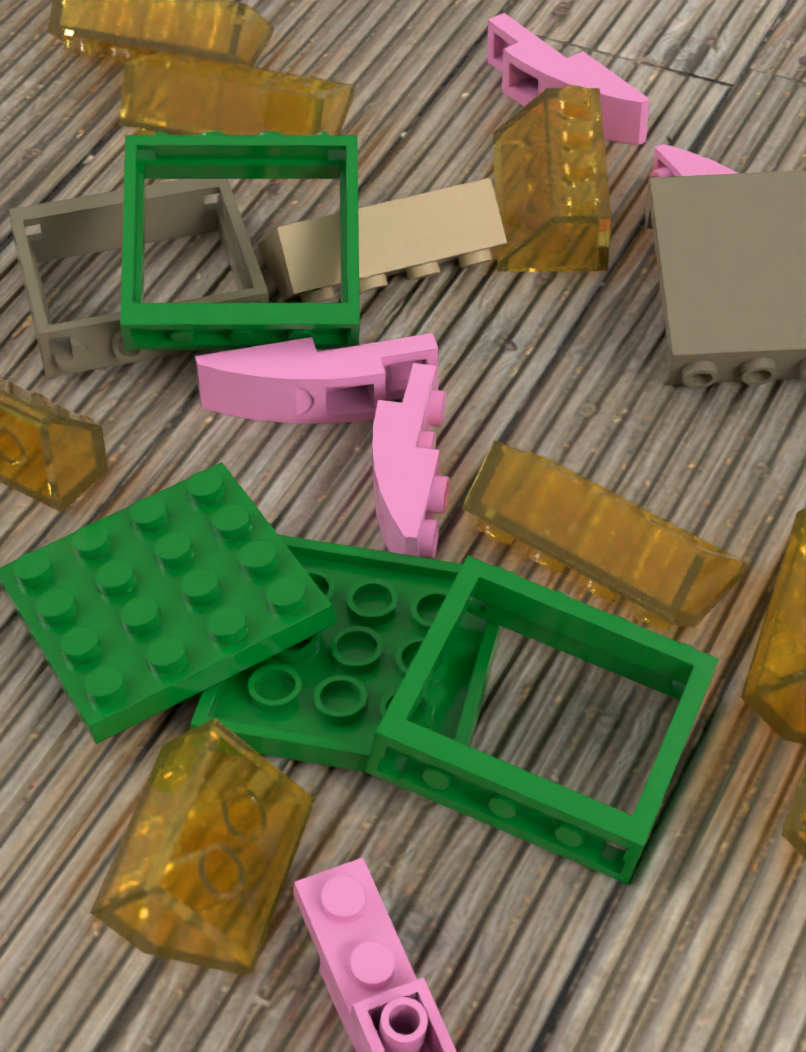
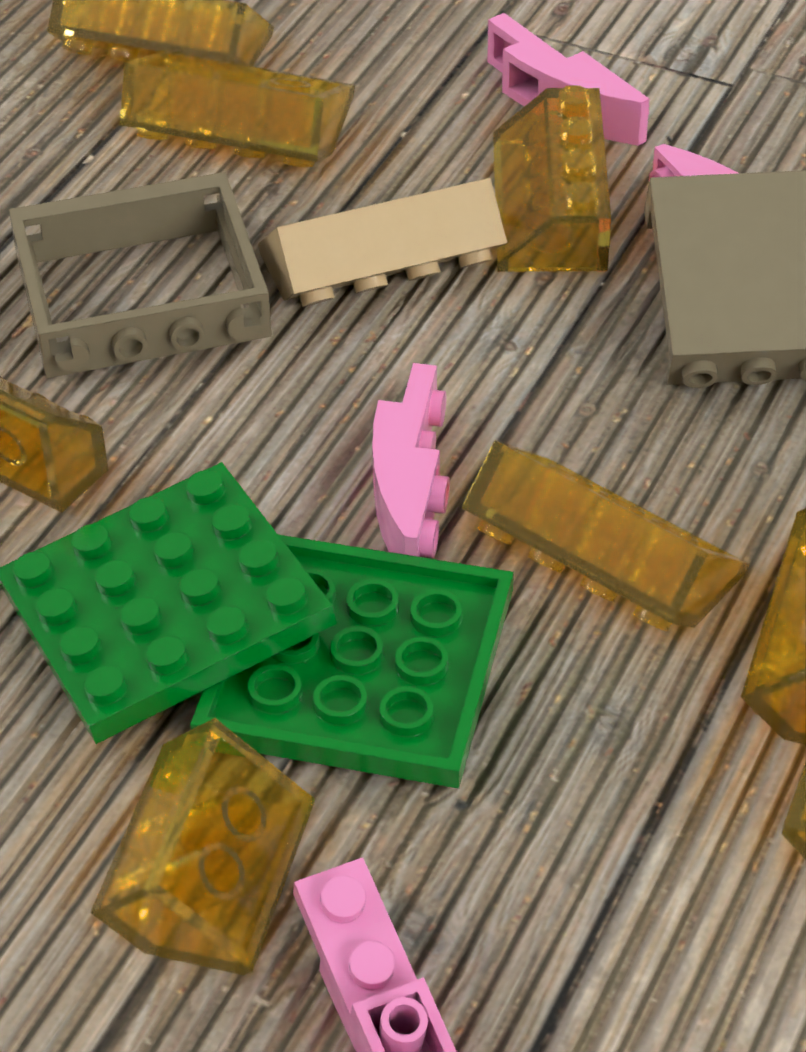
(237, 324): green window -> none
(307, 386): bright pink slope -> none
(510, 795): green window -> none

